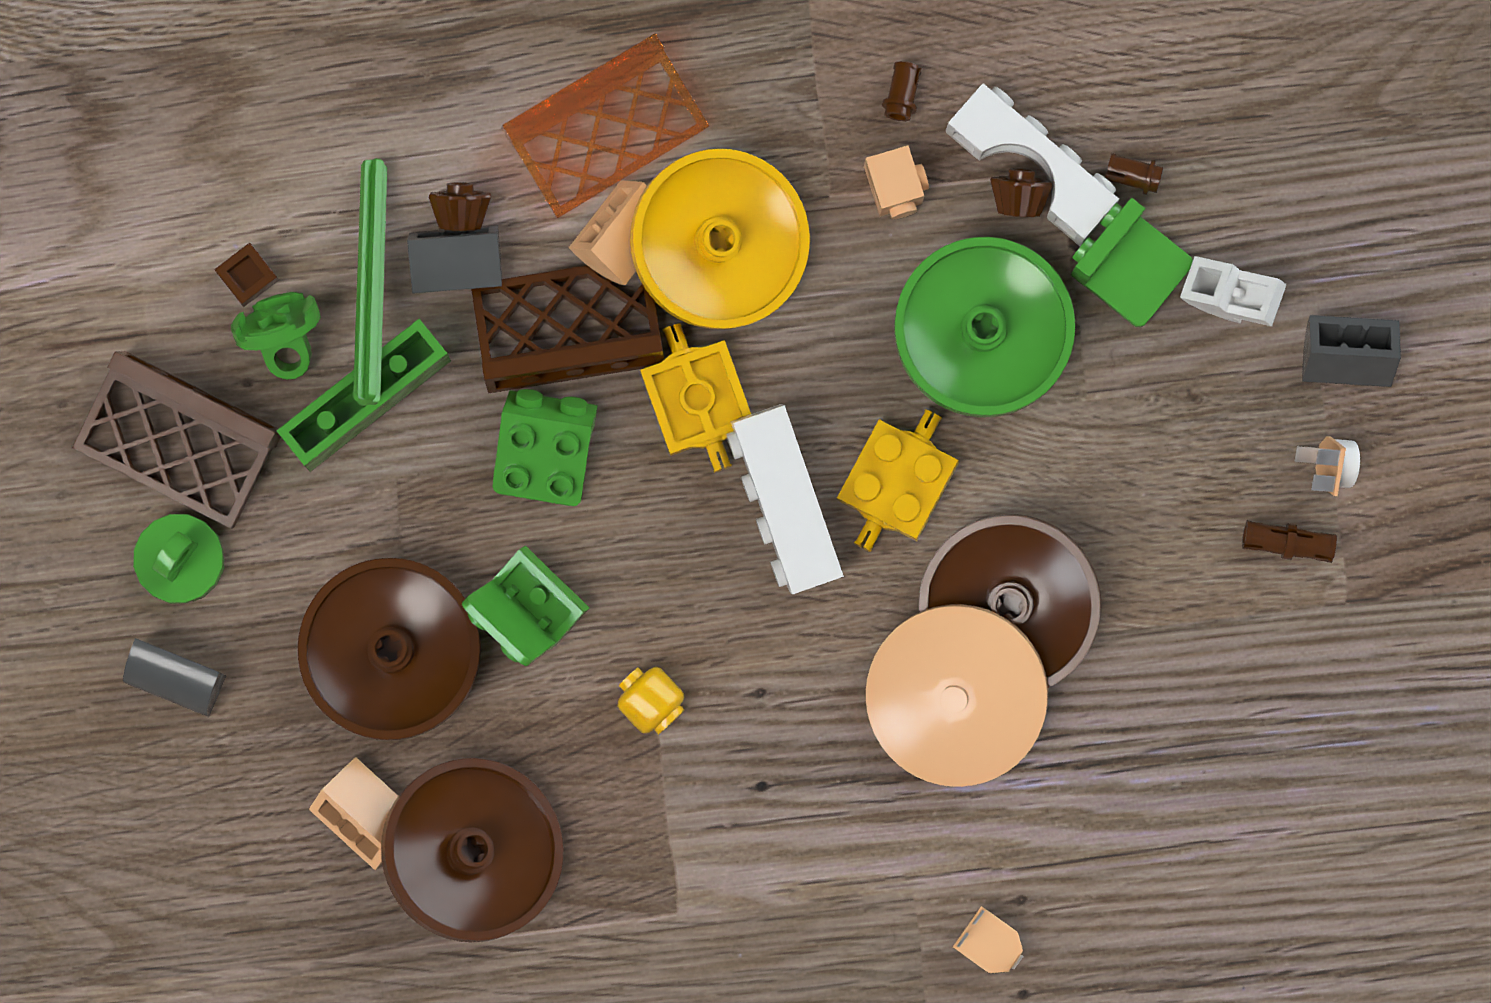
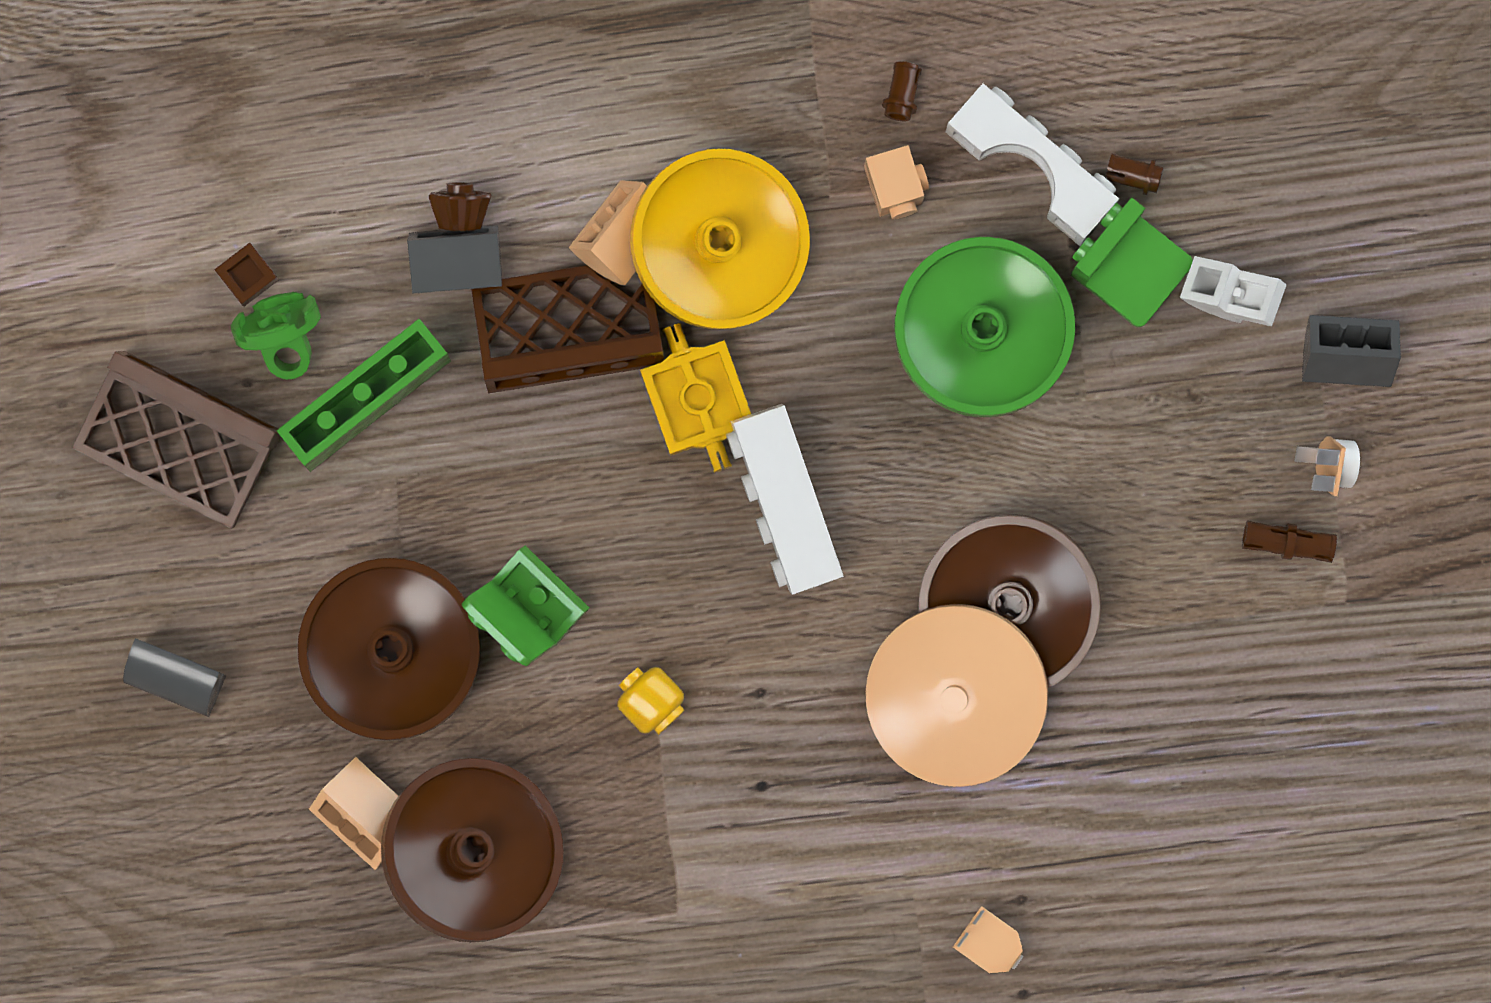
(178, 559): bright green tile -> none
(370, 282): bright green axle -> none
(543, 447): bright green bracket -> none
(585, 92): clear orange fence -> none
(897, 480): yellow plate -> none
(1020, 193): reddish brown piece -> none

